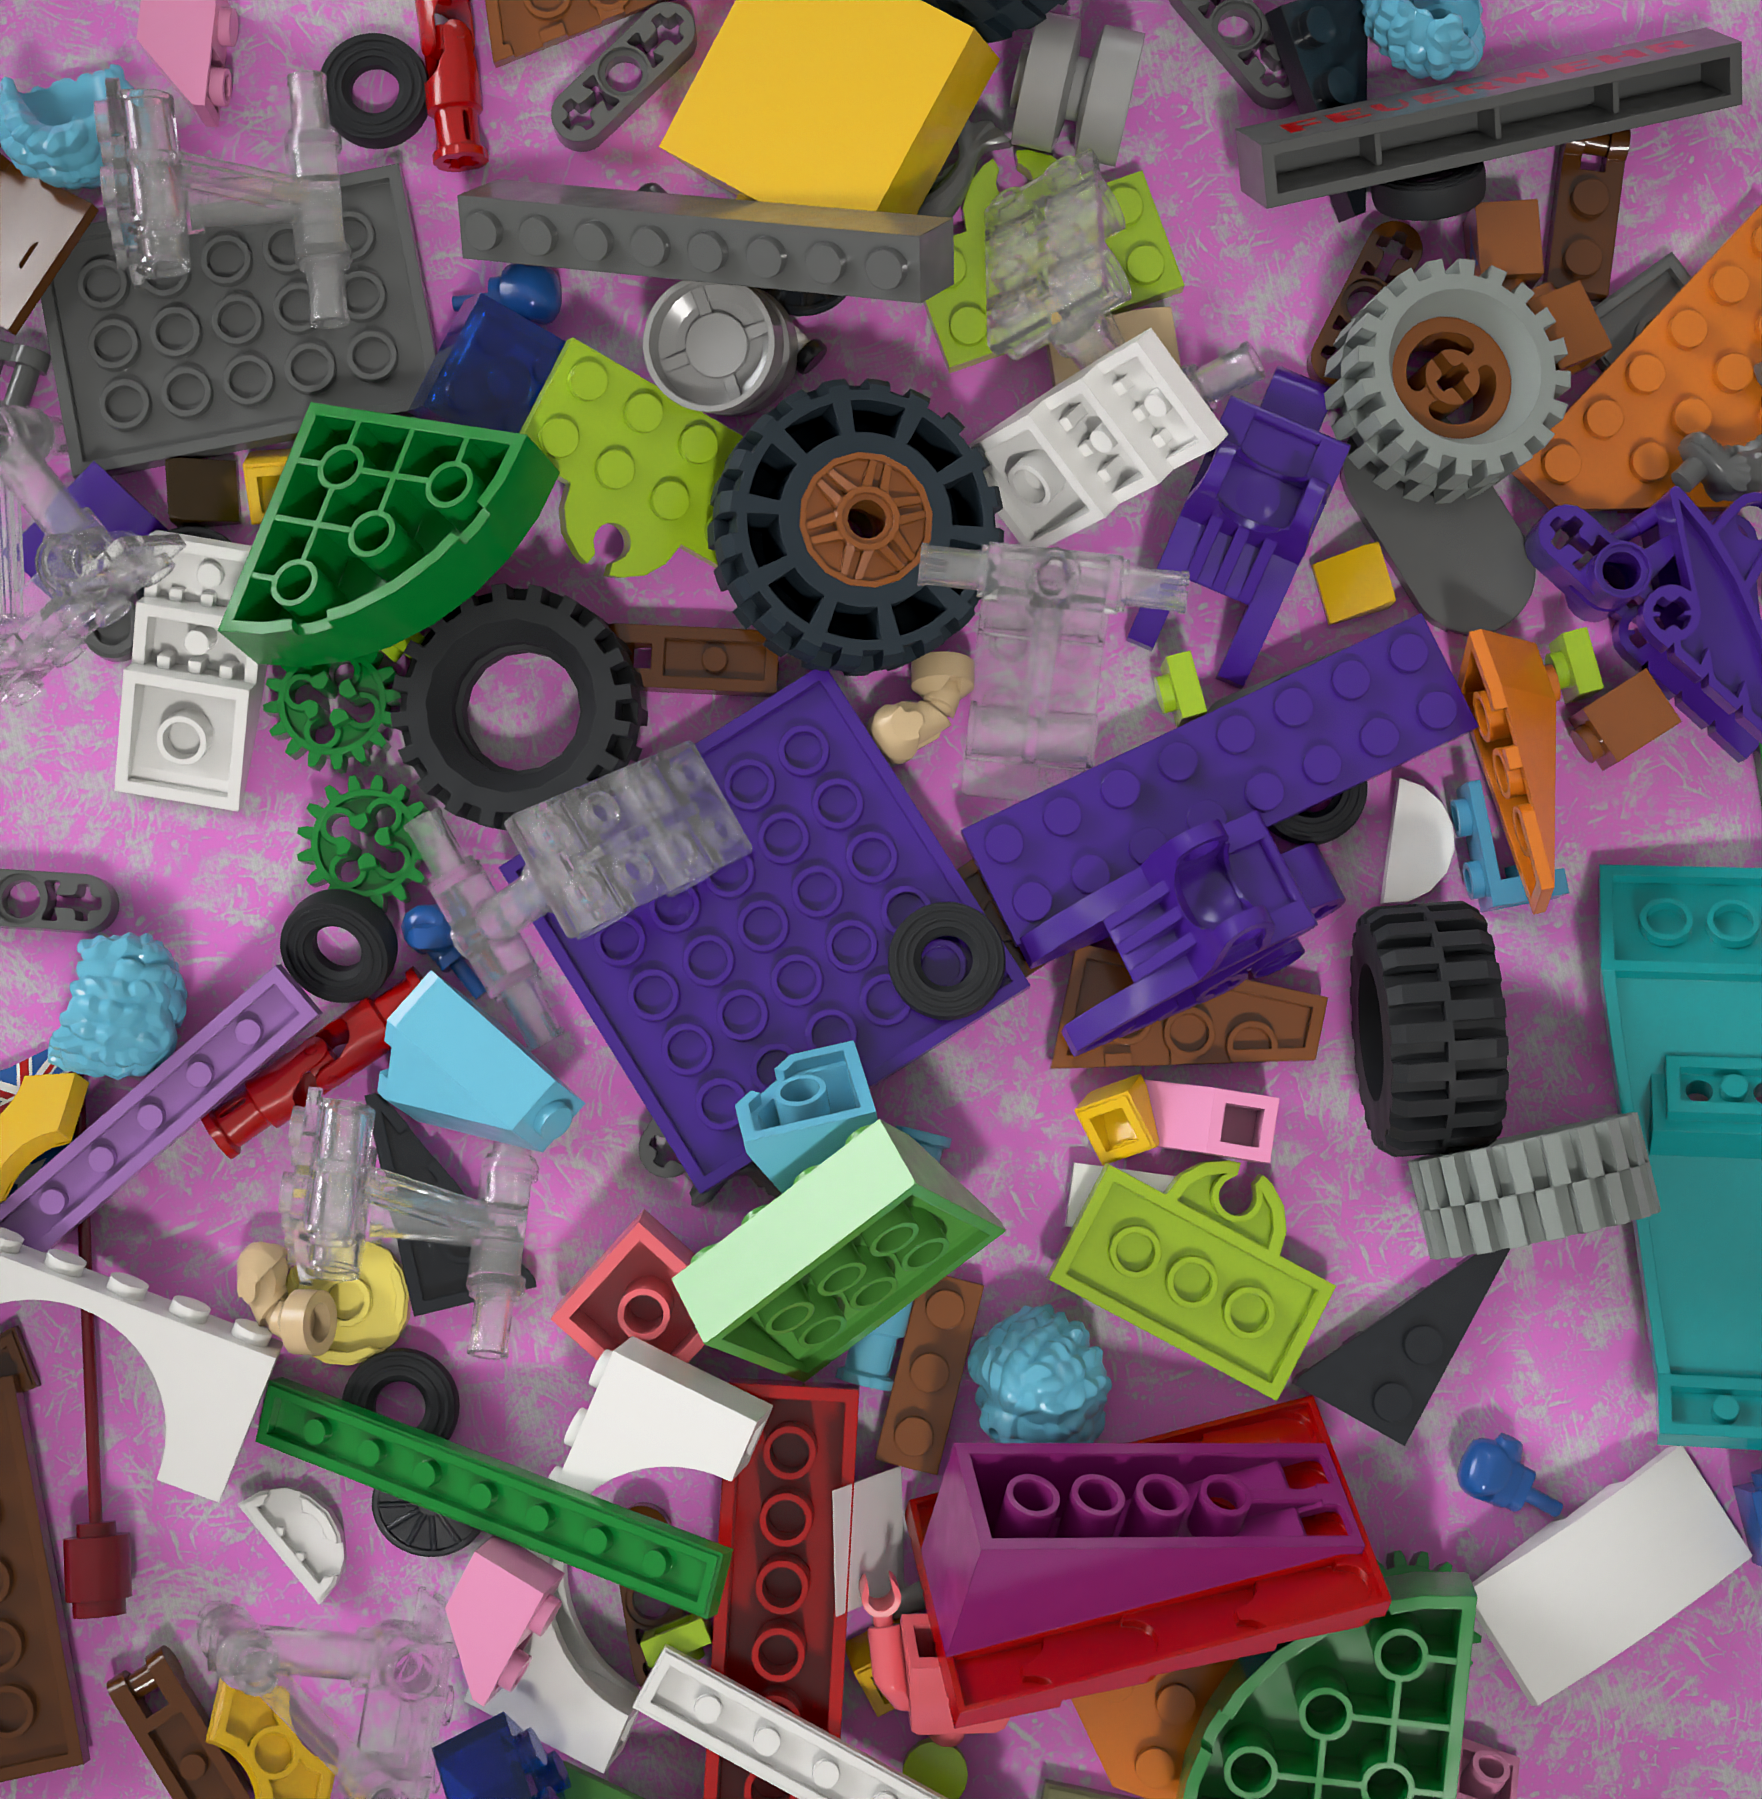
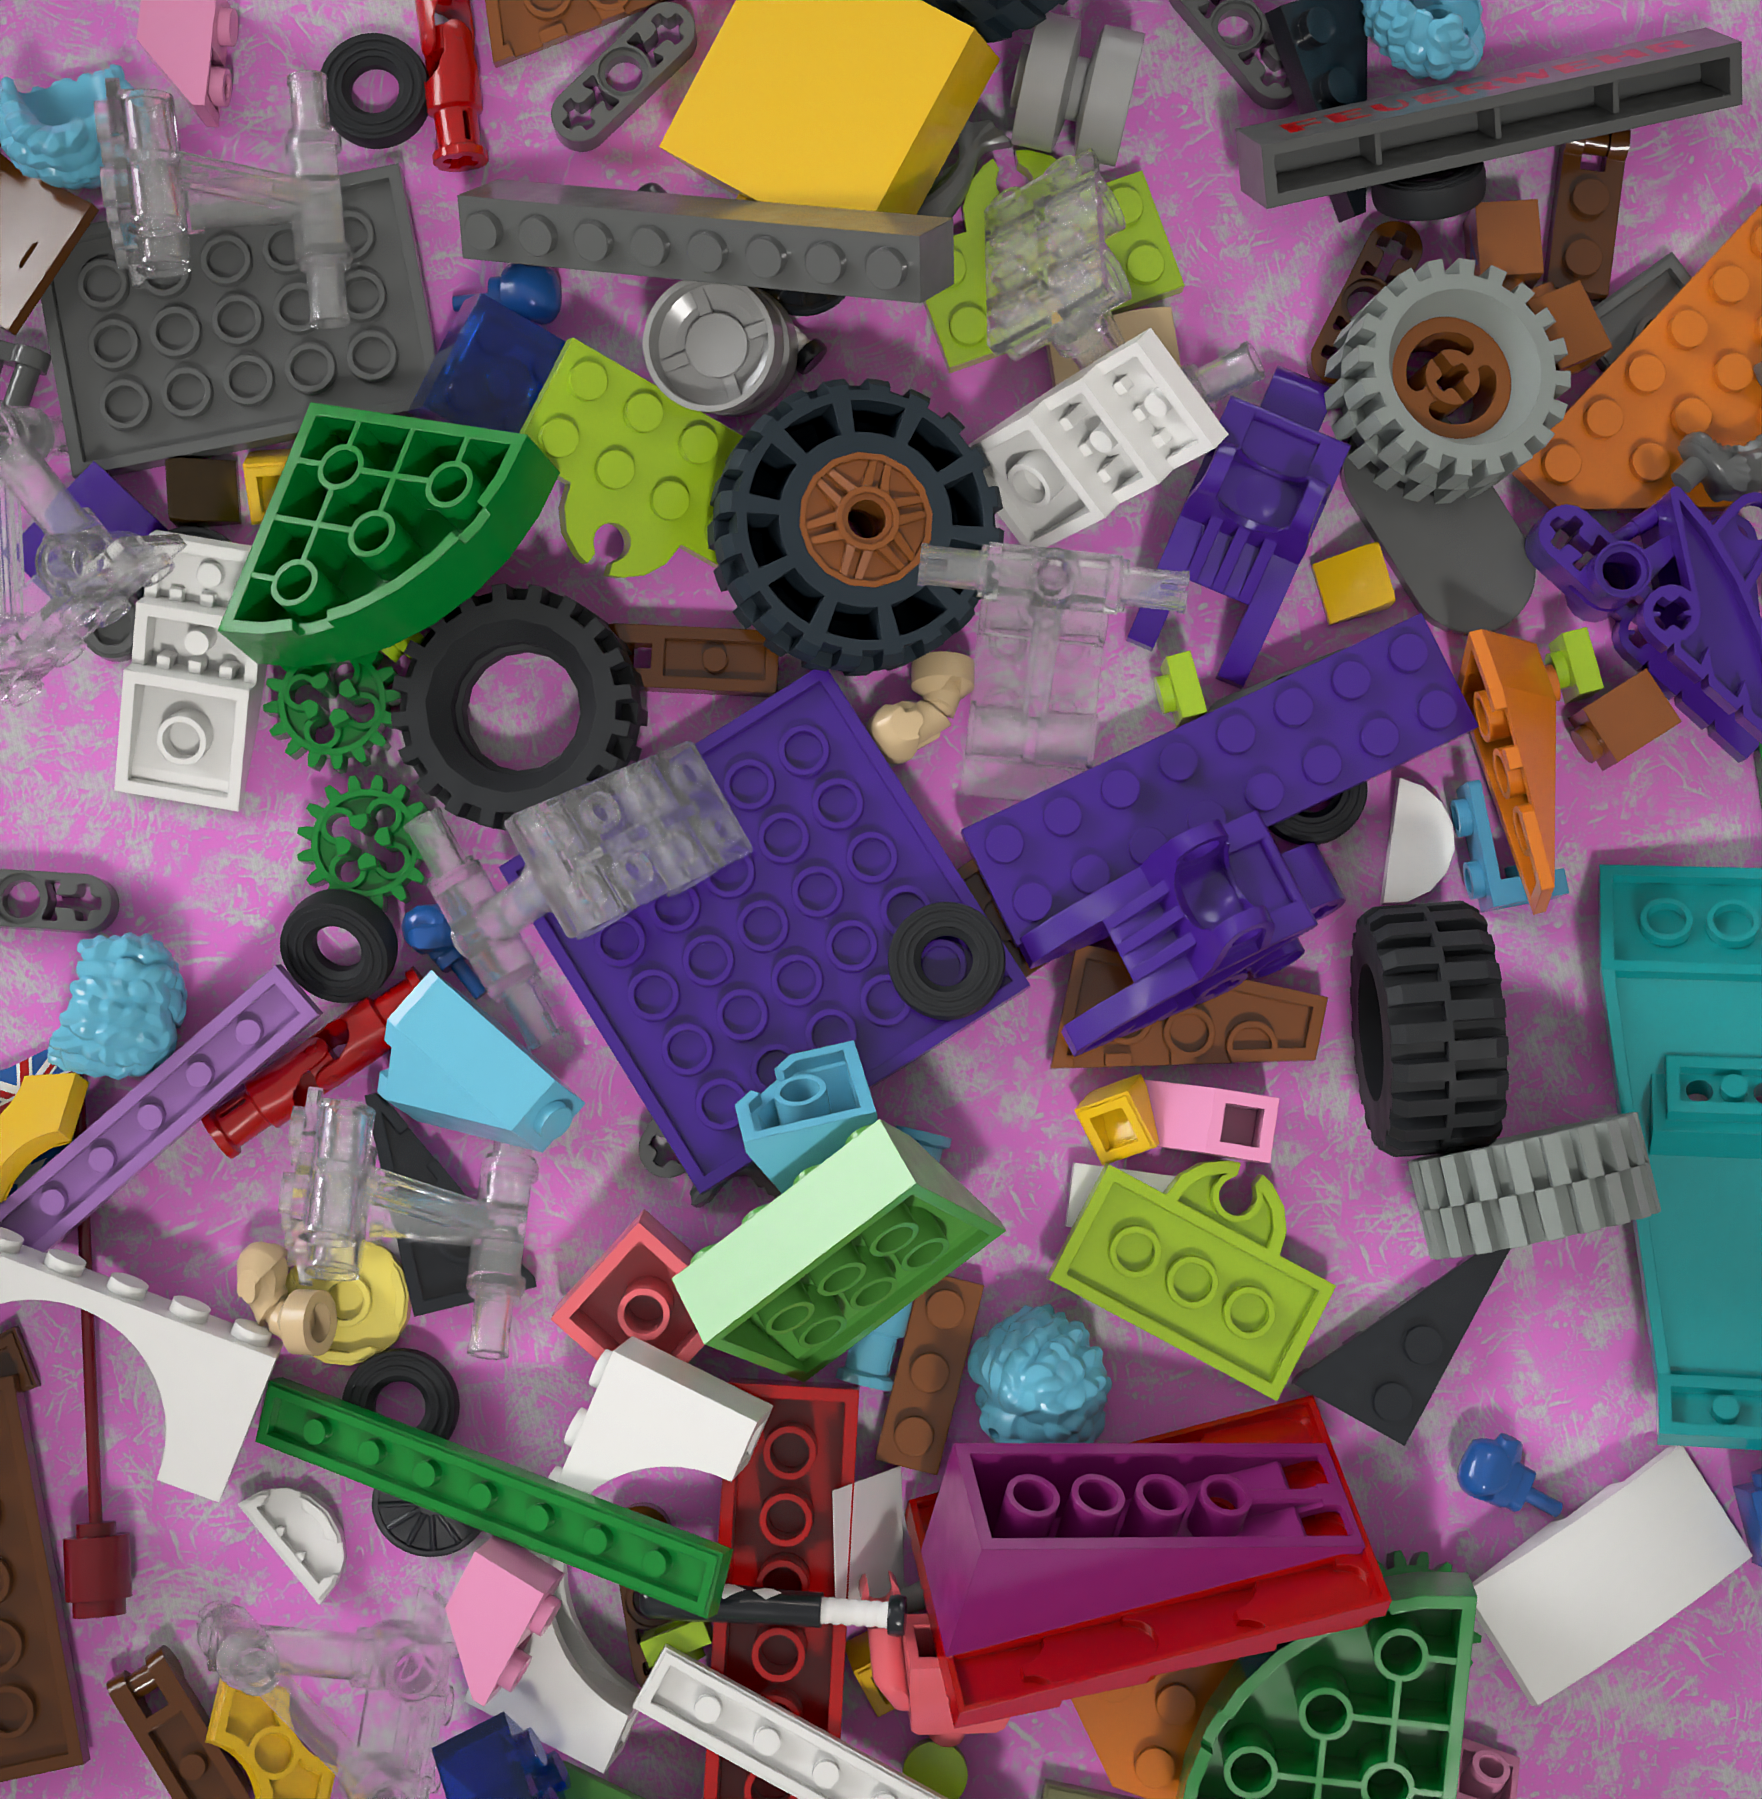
(789, 1608): none -> black piece

